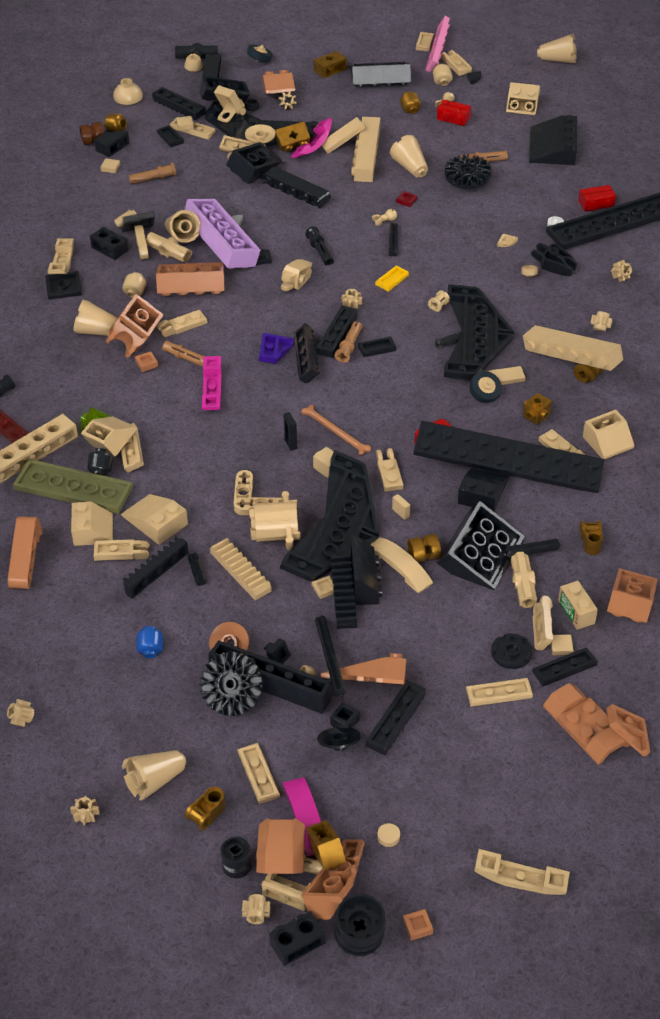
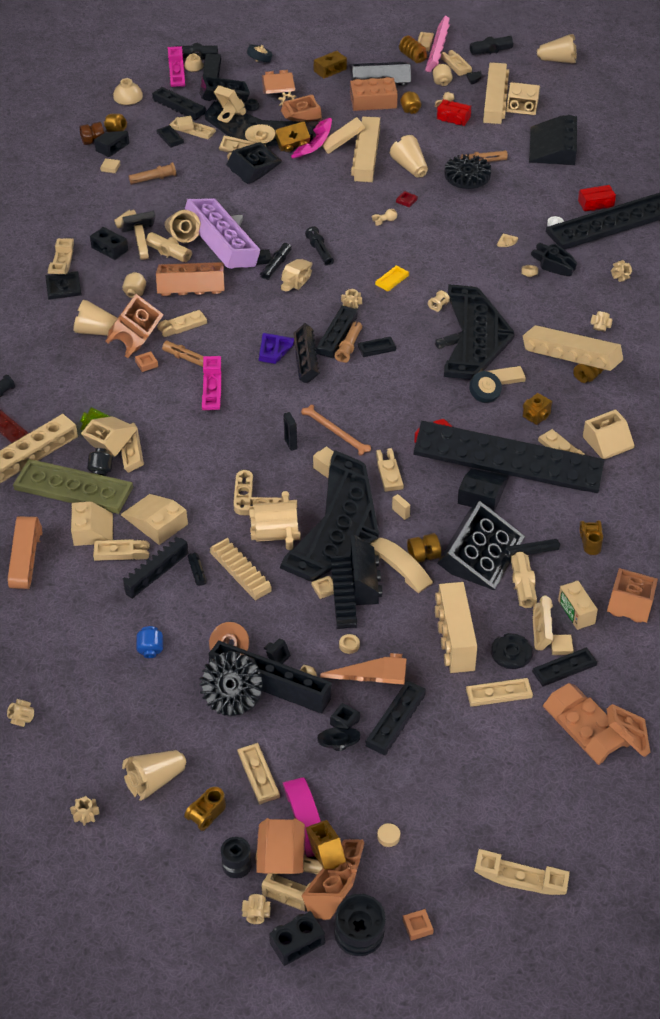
(176, 66): none -> dark pink slope
(278, 257): none -> black pin
(296, 186): black beam -> none
(302, 109): none -> nougat slope
(330, 656): black axle -> none
(349, 643): none -> tan tile
(373, 94): none -> nougat brick
(393, 239): black axle -> none
(413, 49): none -> pearl gold piece
(456, 627): none -> tan brick
(491, 45): none -> black piece
(496, 93): none -> tan brick

